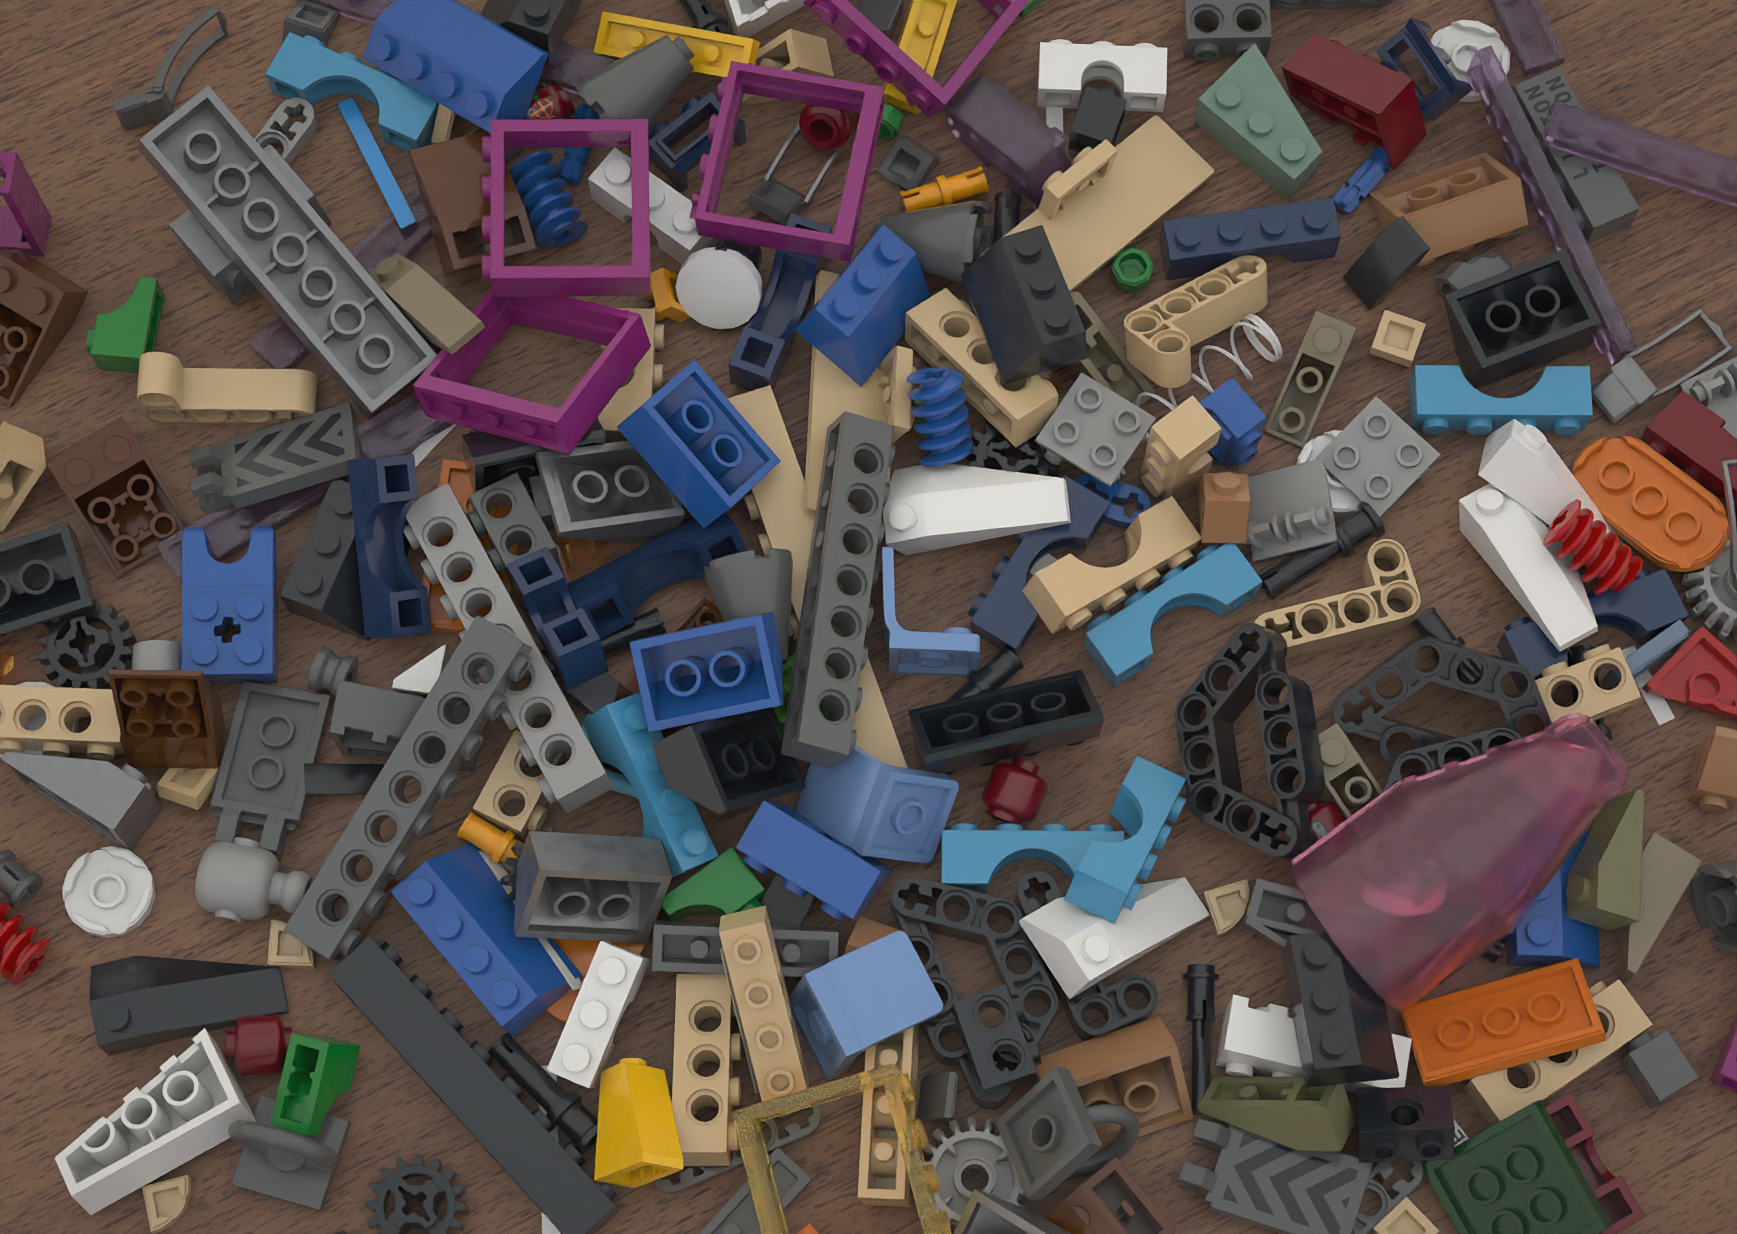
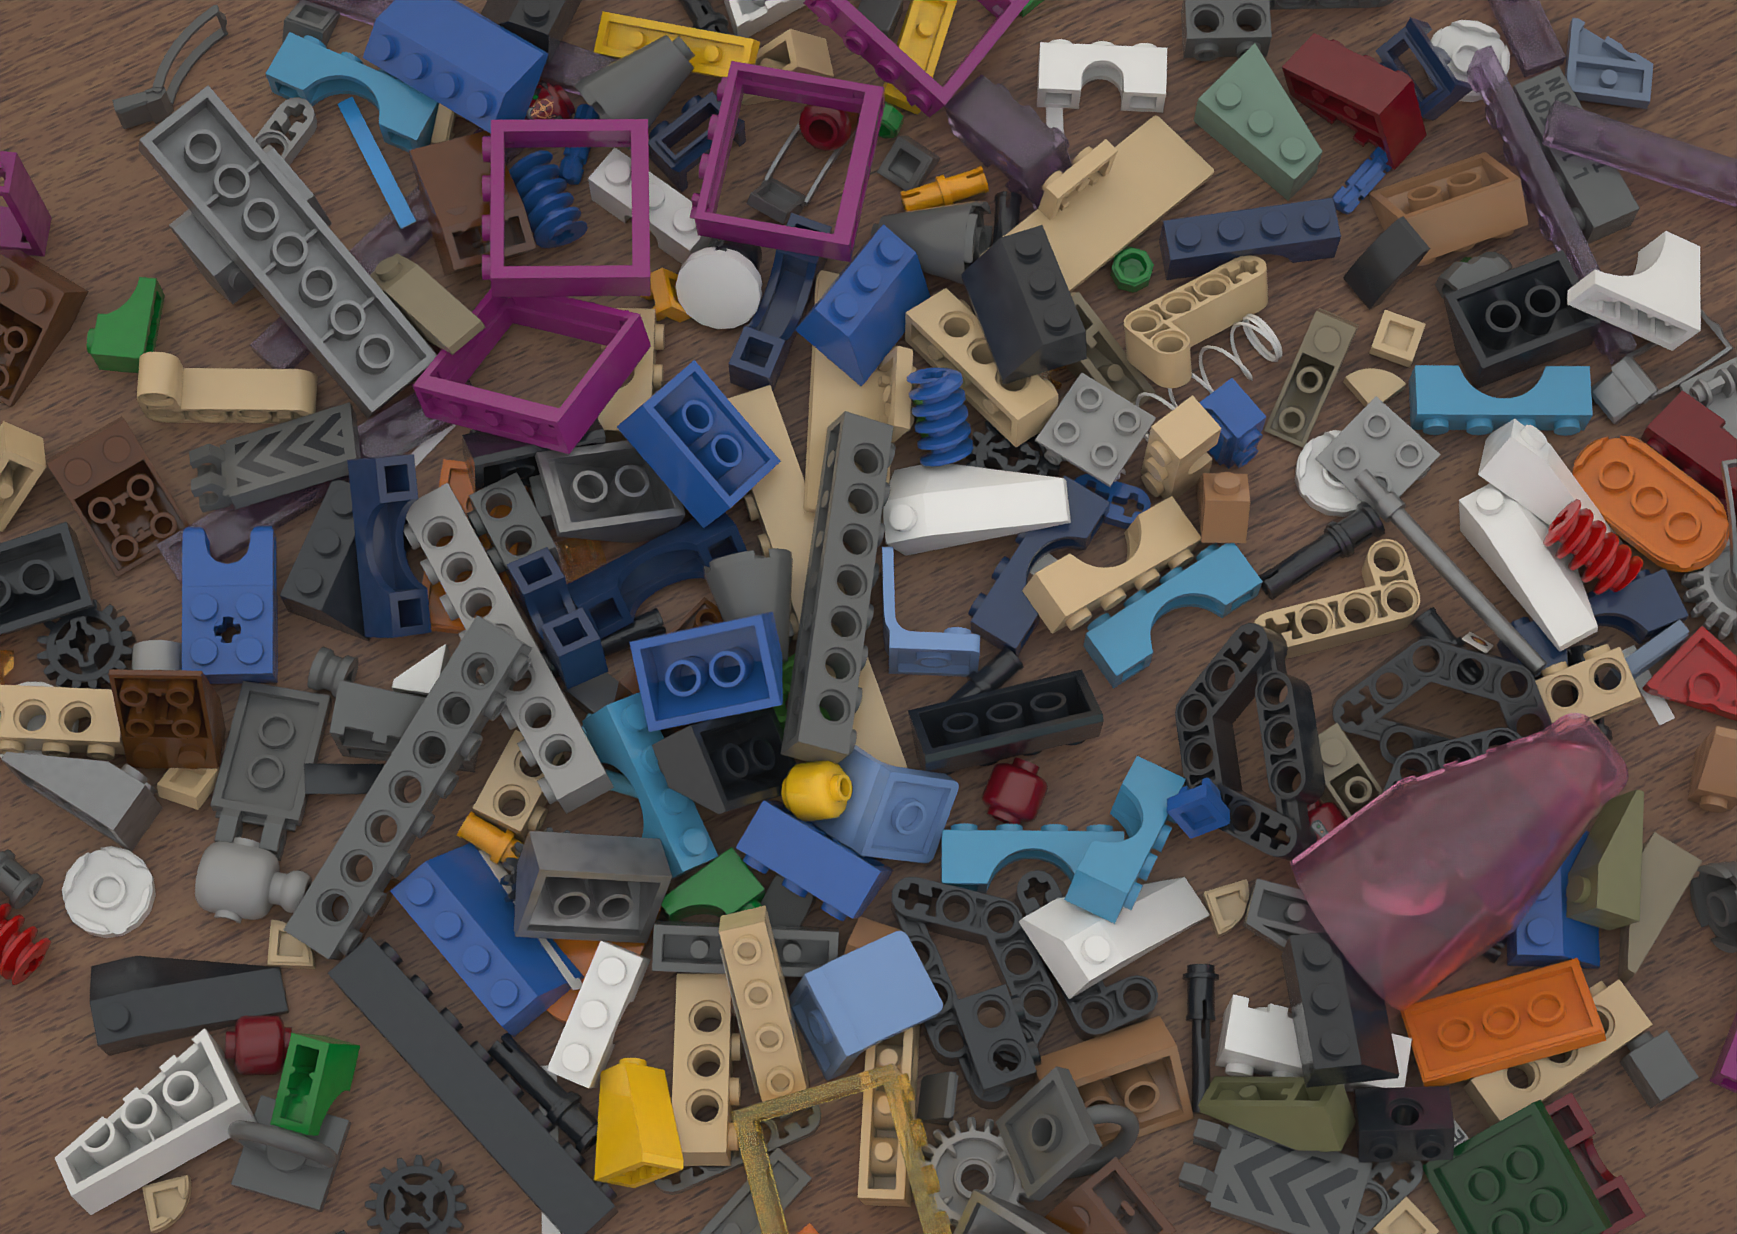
(816, 790): none -> yellow head
(1097, 119): black brick -> none
(1198, 809): none -> blue tile
(1290, 510): light grey hinge -> none
(1374, 382): none -> tan tile
(1391, 509): none -> flat silver bar
(1477, 642): none -> white sticker
(1605, 70): none -> sand blue wing
(1655, 301): none -> white arch

